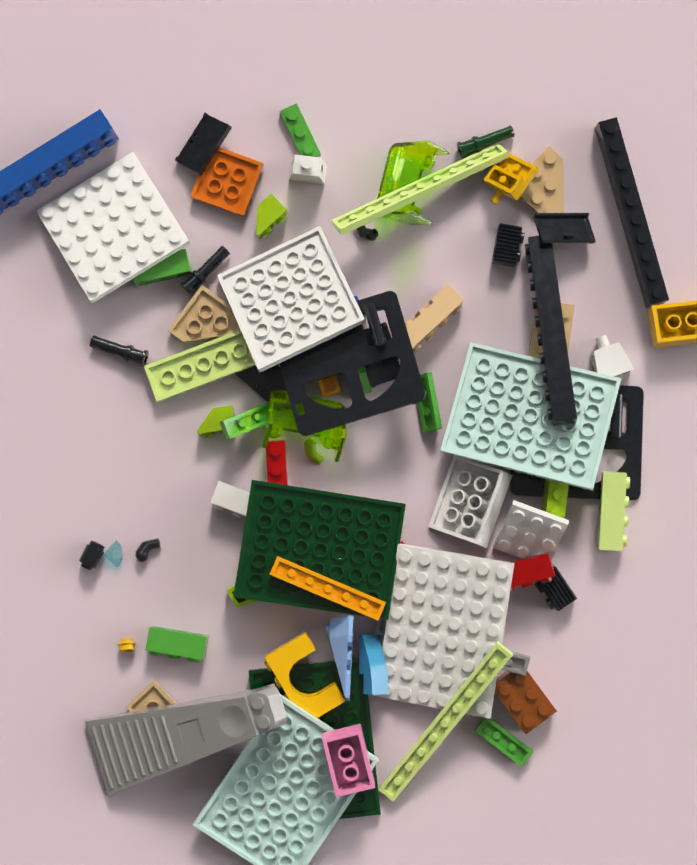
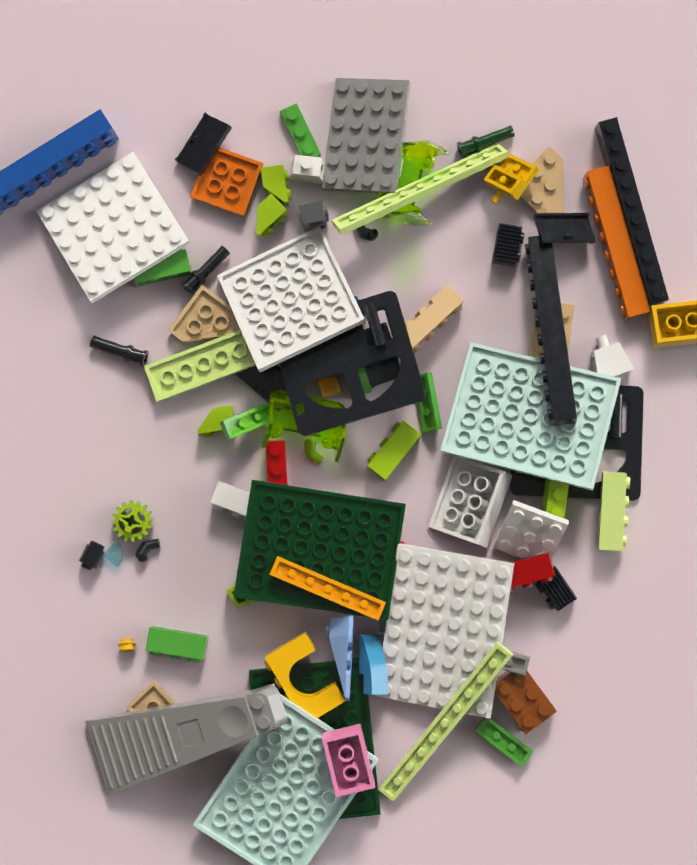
(128, 532): none -> lime gear
(274, 182): none -> lime slope
(313, 215): none -> dark grey brick
(366, 135): none -> light grey plate
(393, 449): none -> lime brick
(616, 242): none -> orange brick

